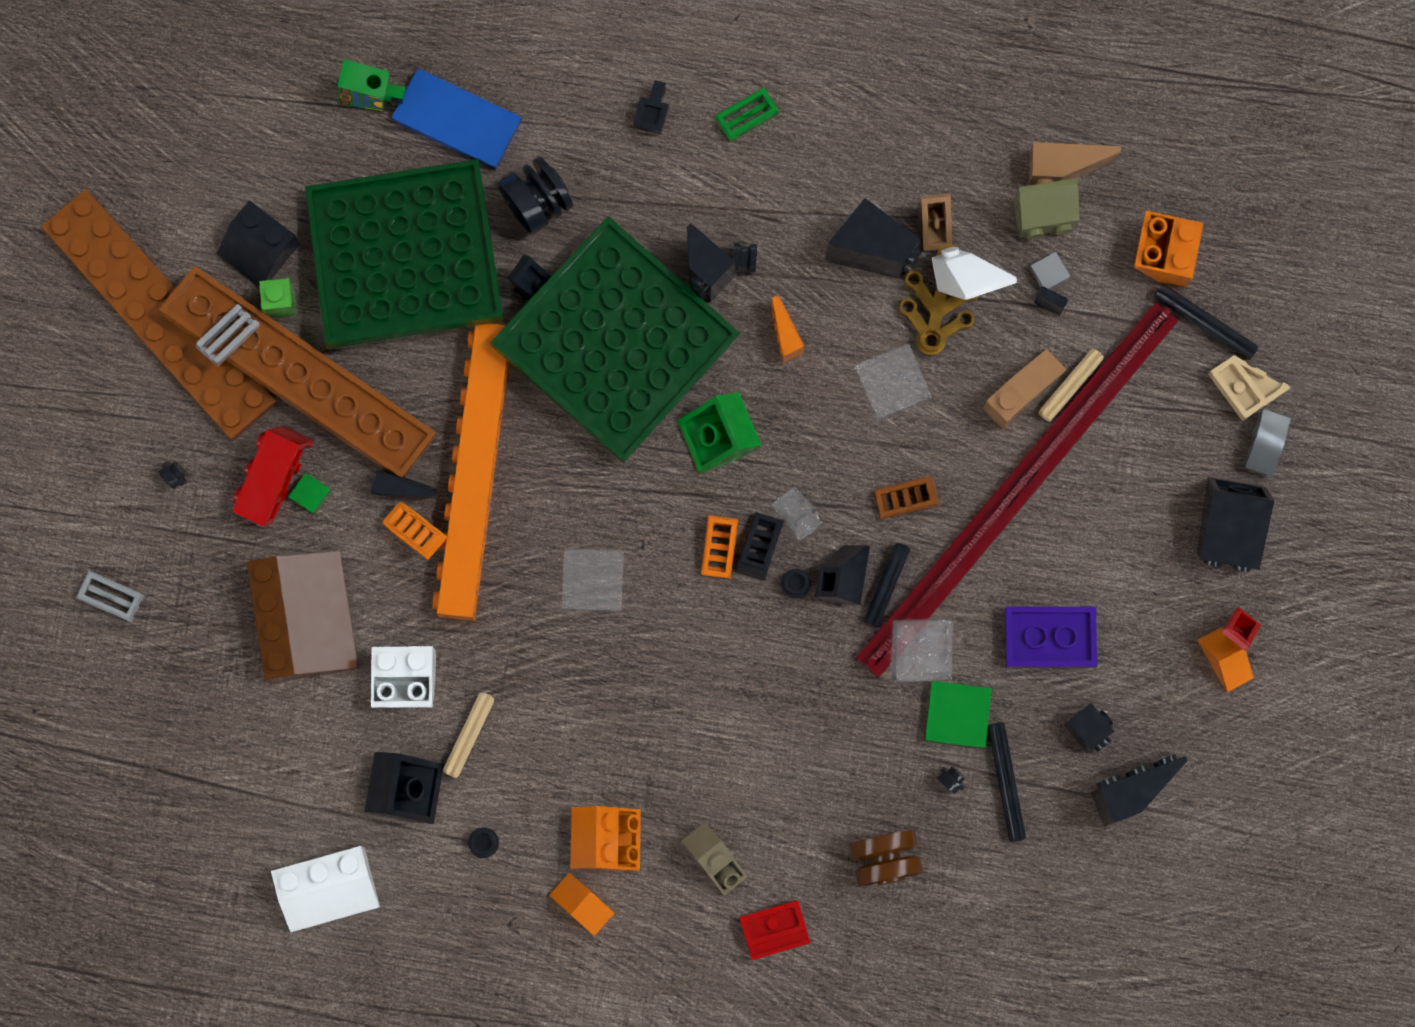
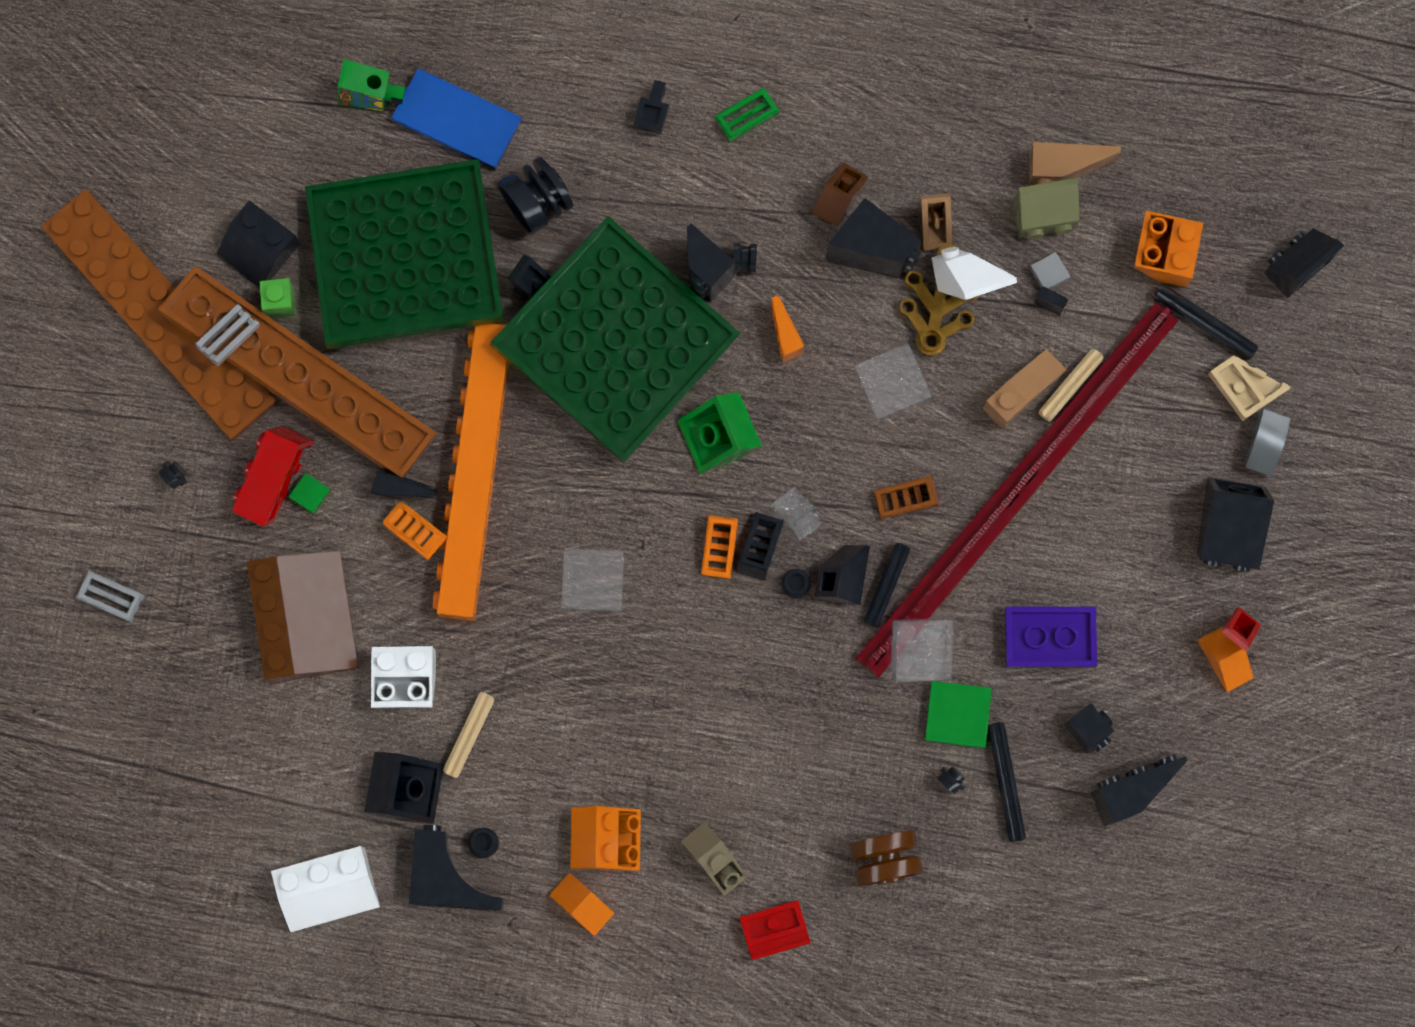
(437, 880): none -> black arch
(839, 194): none -> reddish brown slope
(1301, 261): none -> black slope

